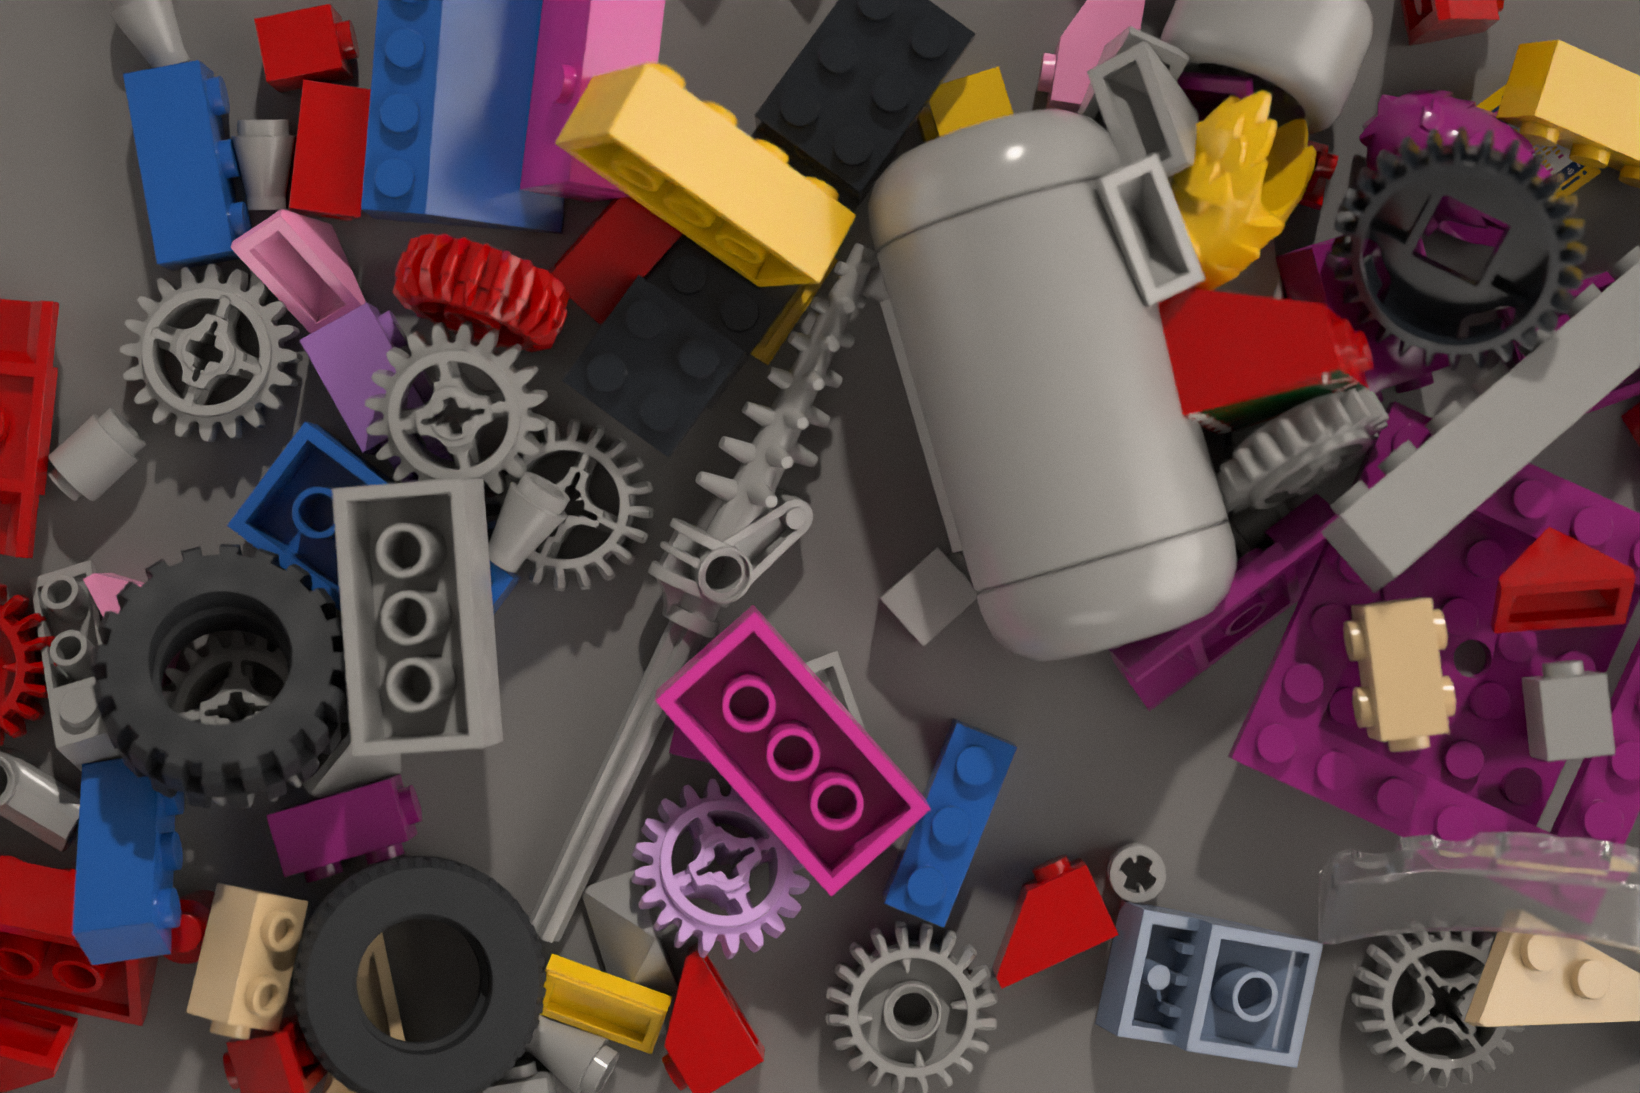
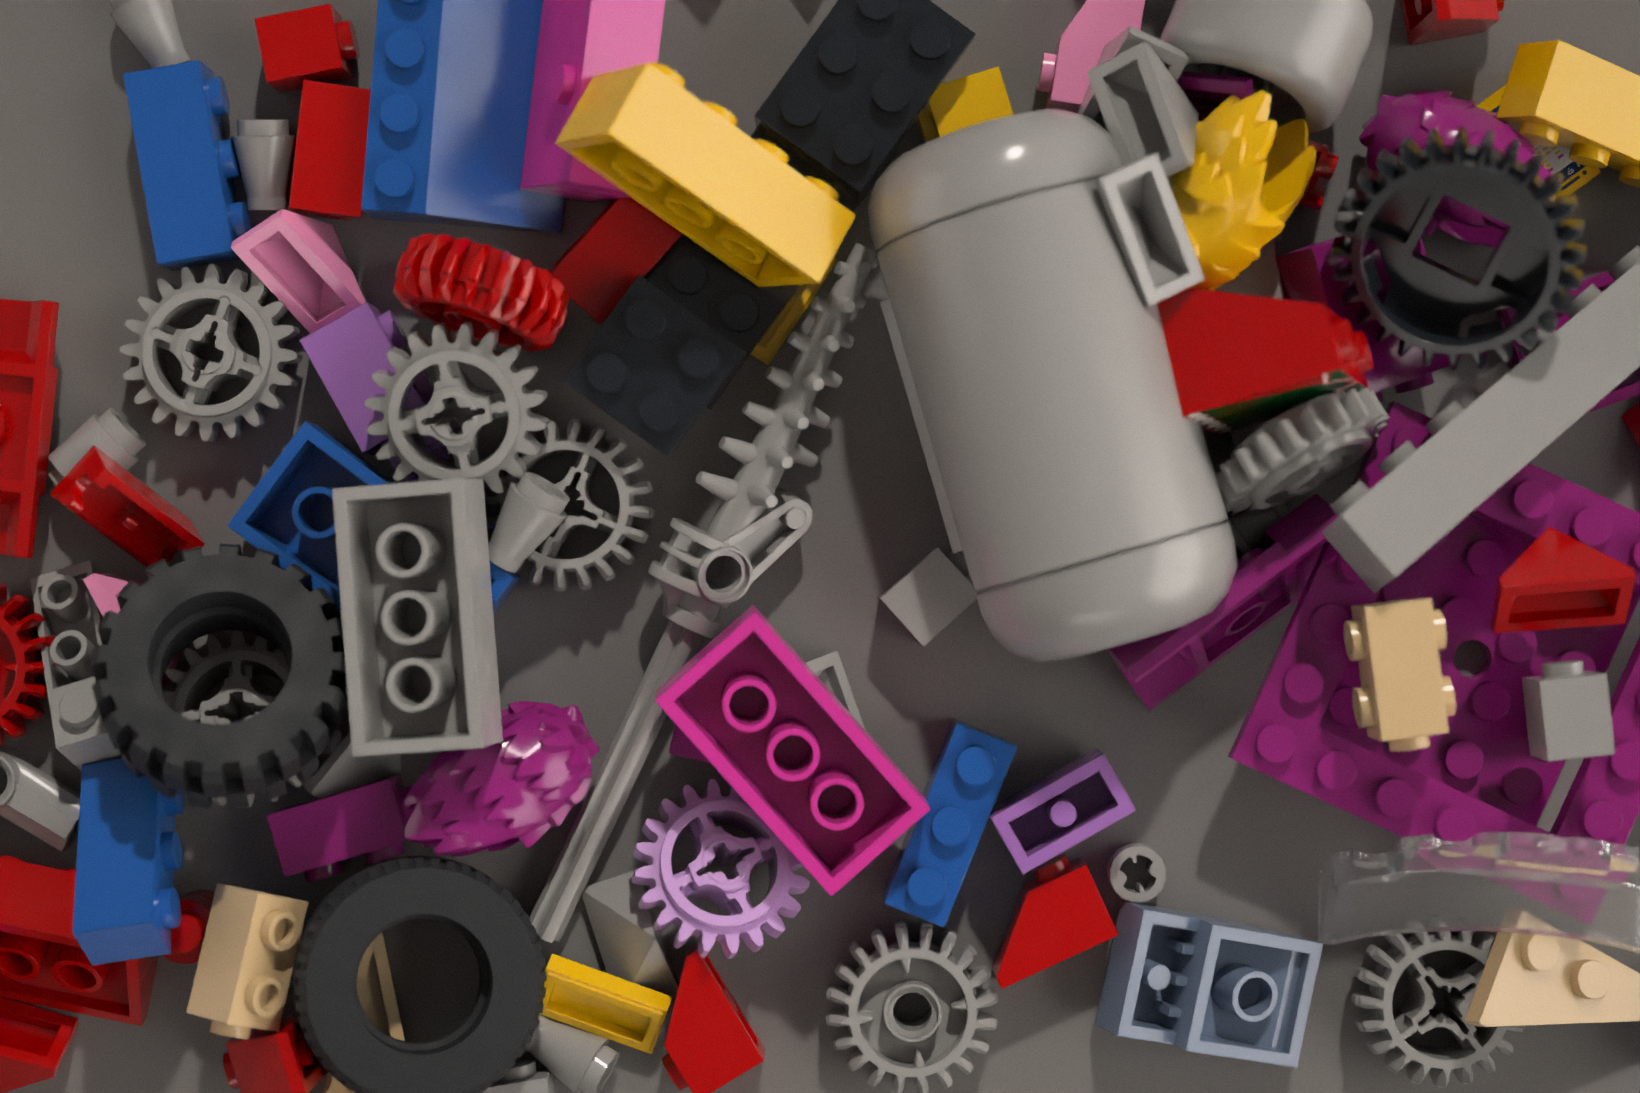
(125, 509): none -> red hinge
(506, 789): none -> magenta head
(1061, 810): none -> medium lavender brick

